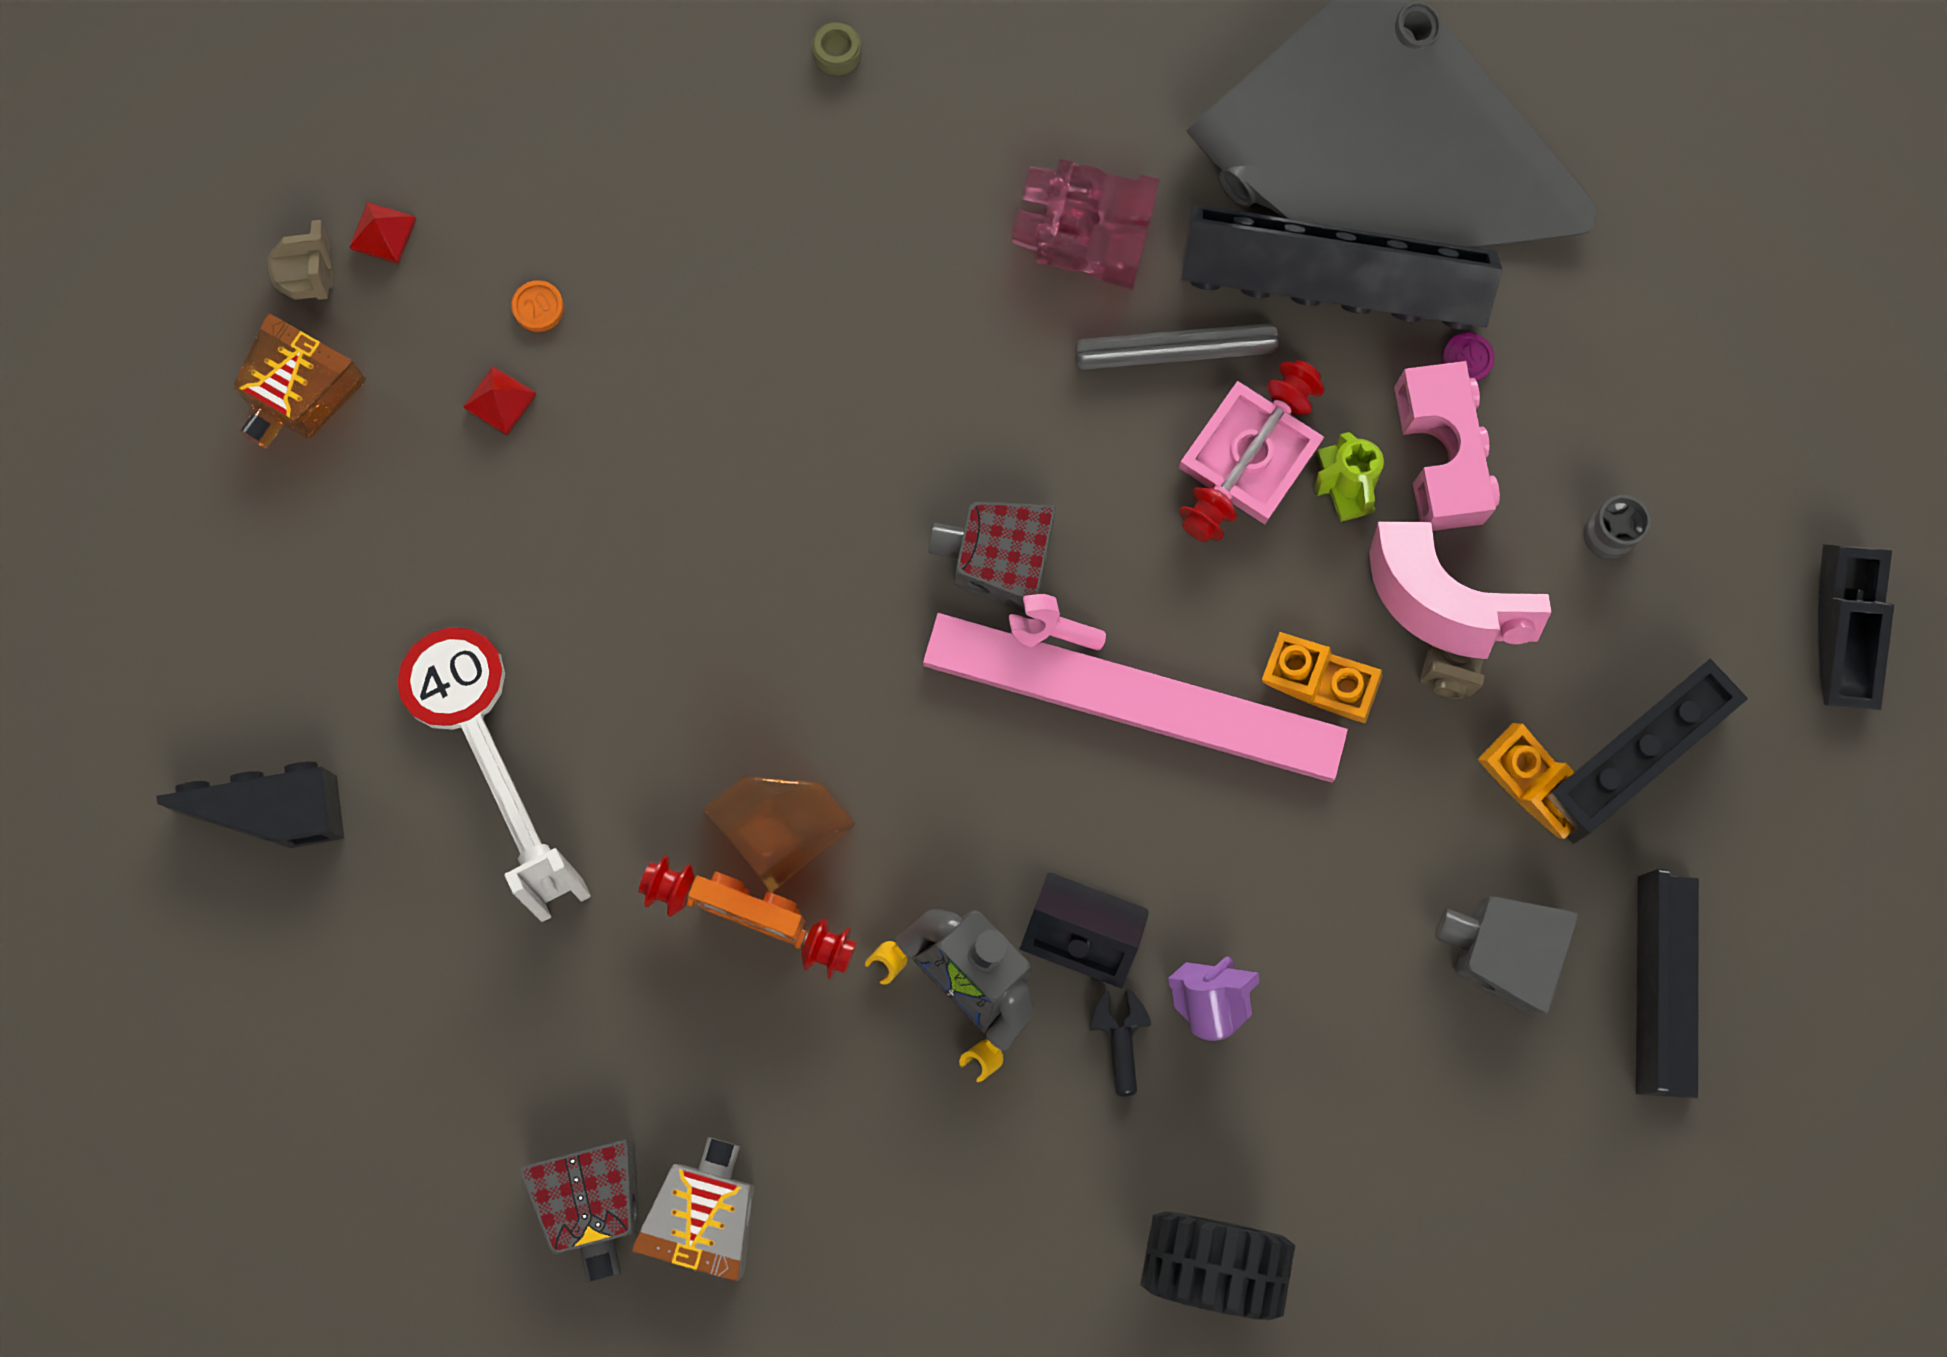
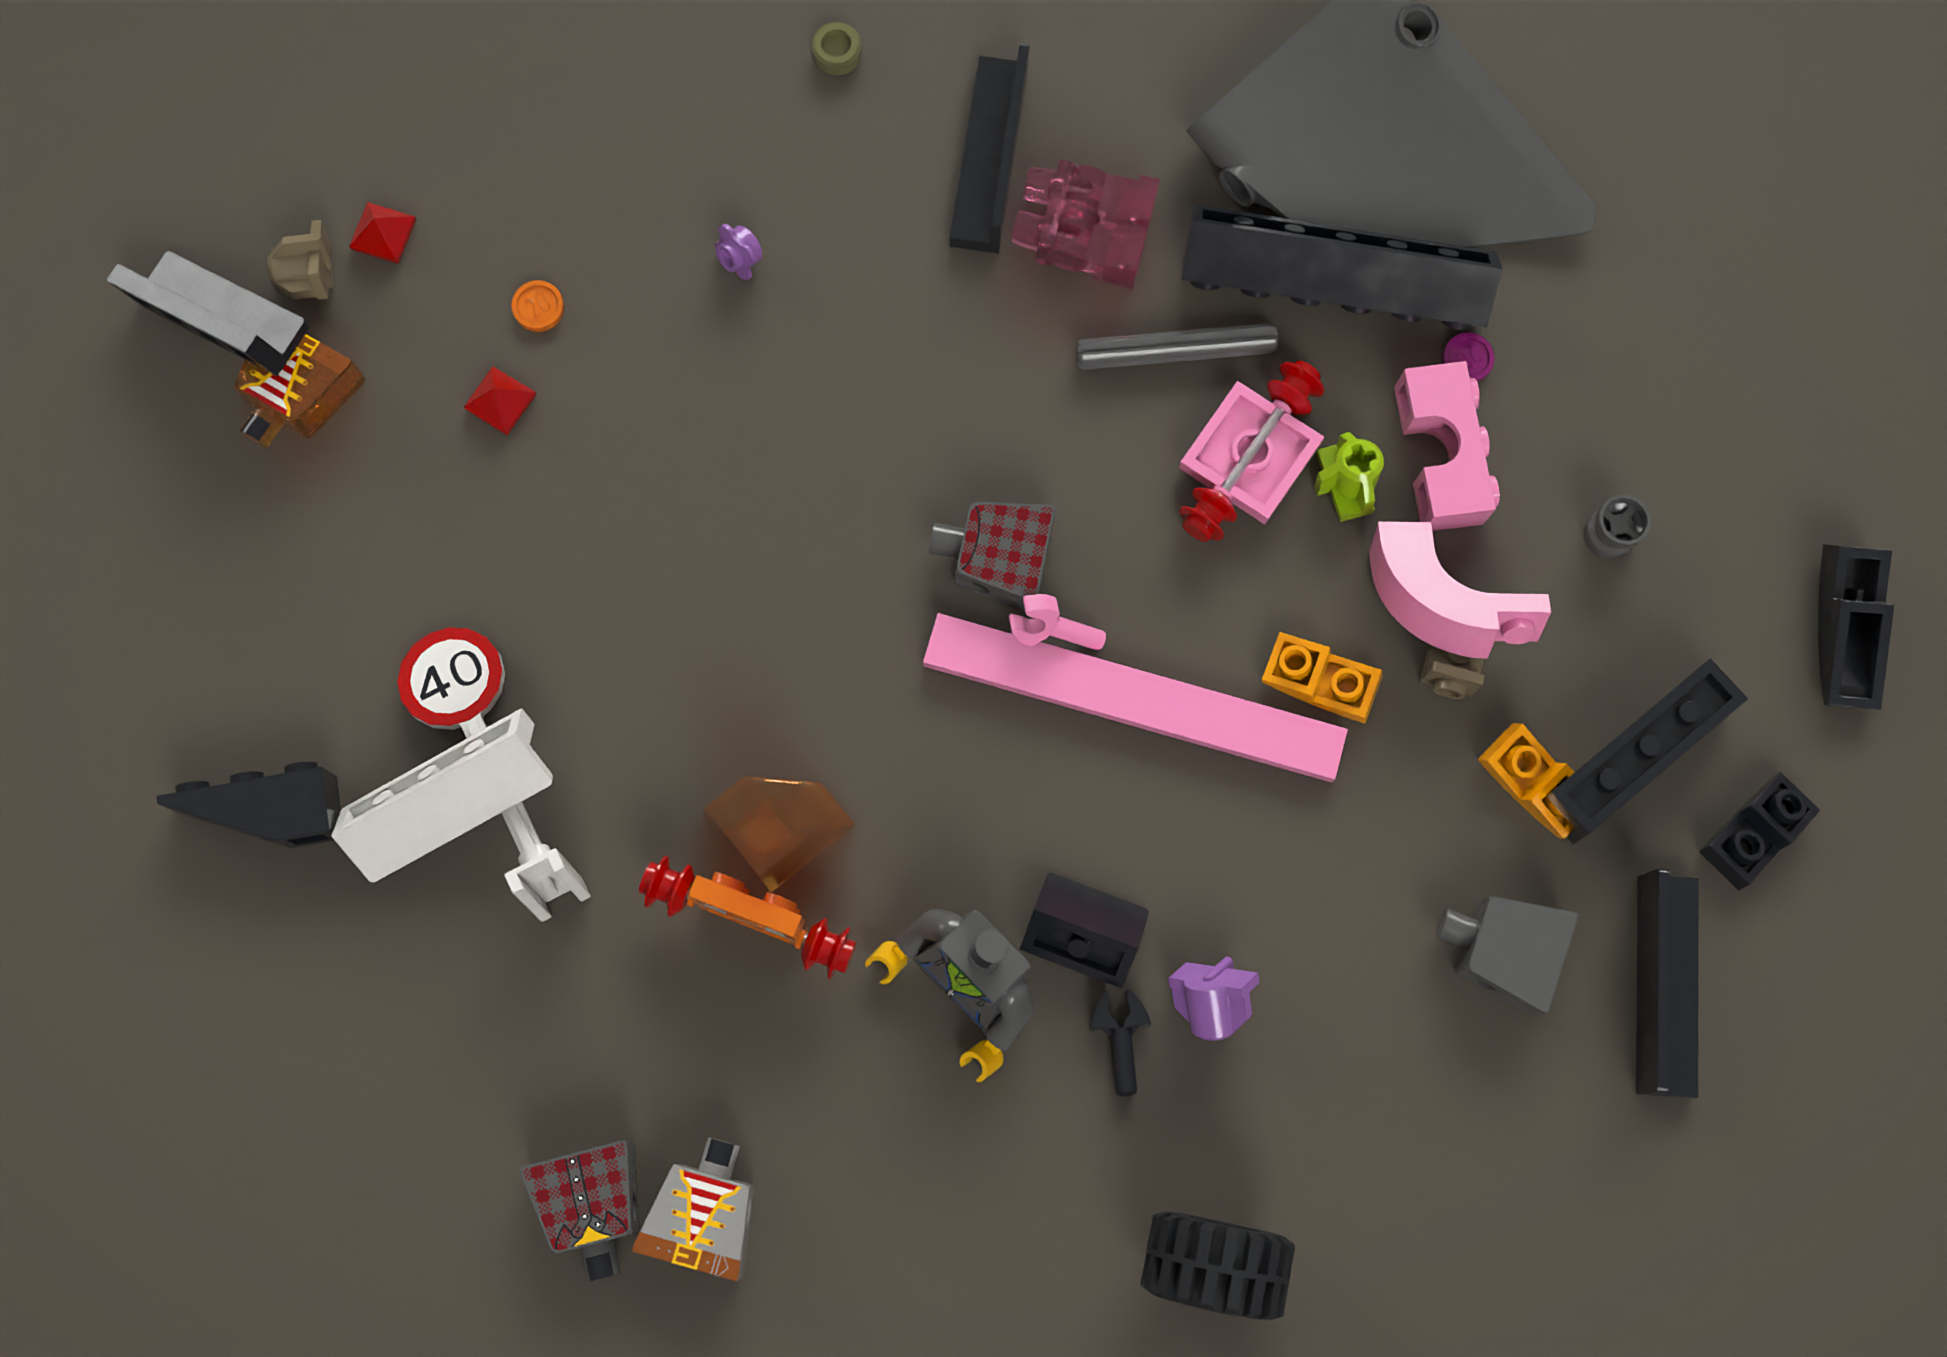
(215, 310): none -> panel
(442, 798): none -> white panel
(738, 250): none -> medium lavender plate
(989, 152): none -> black panel
(1759, 831): none -> black slope

